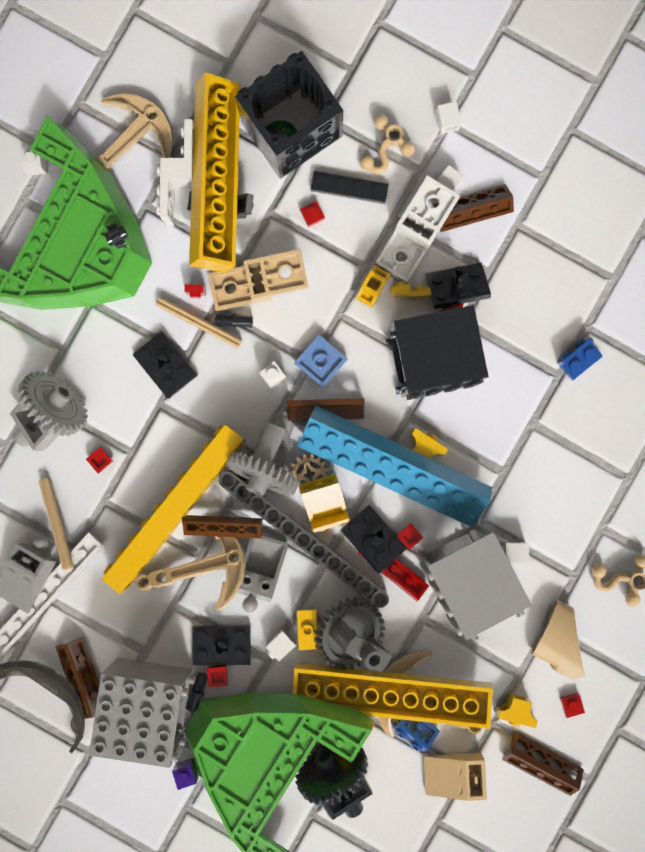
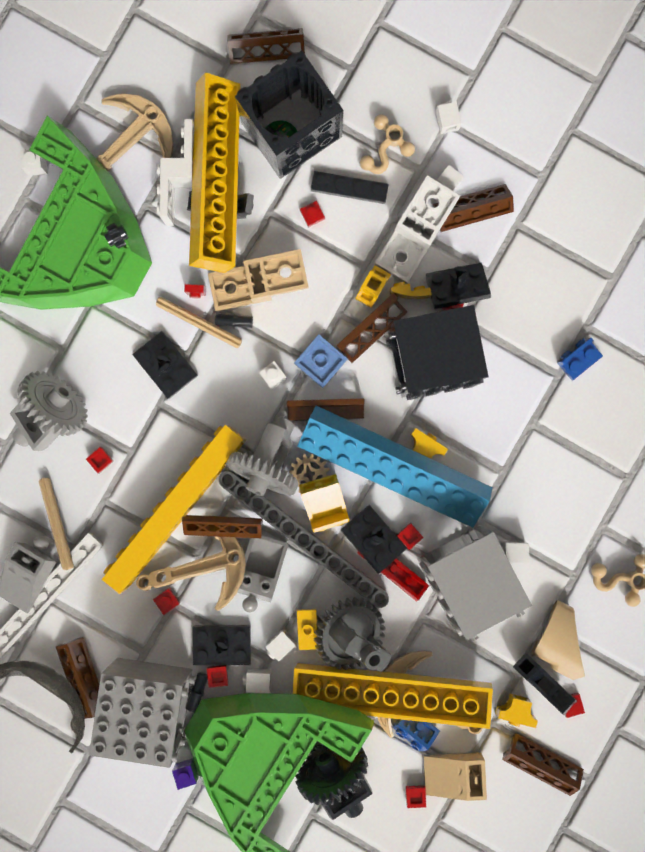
(166, 601): none -> red plate
(257, 680): none -> white brick
(261, 39): none -> reddish brown fence
(366, 323): none -> reddish brown fence
(416, 796): none -> red plate
(544, 683): none -> black arch

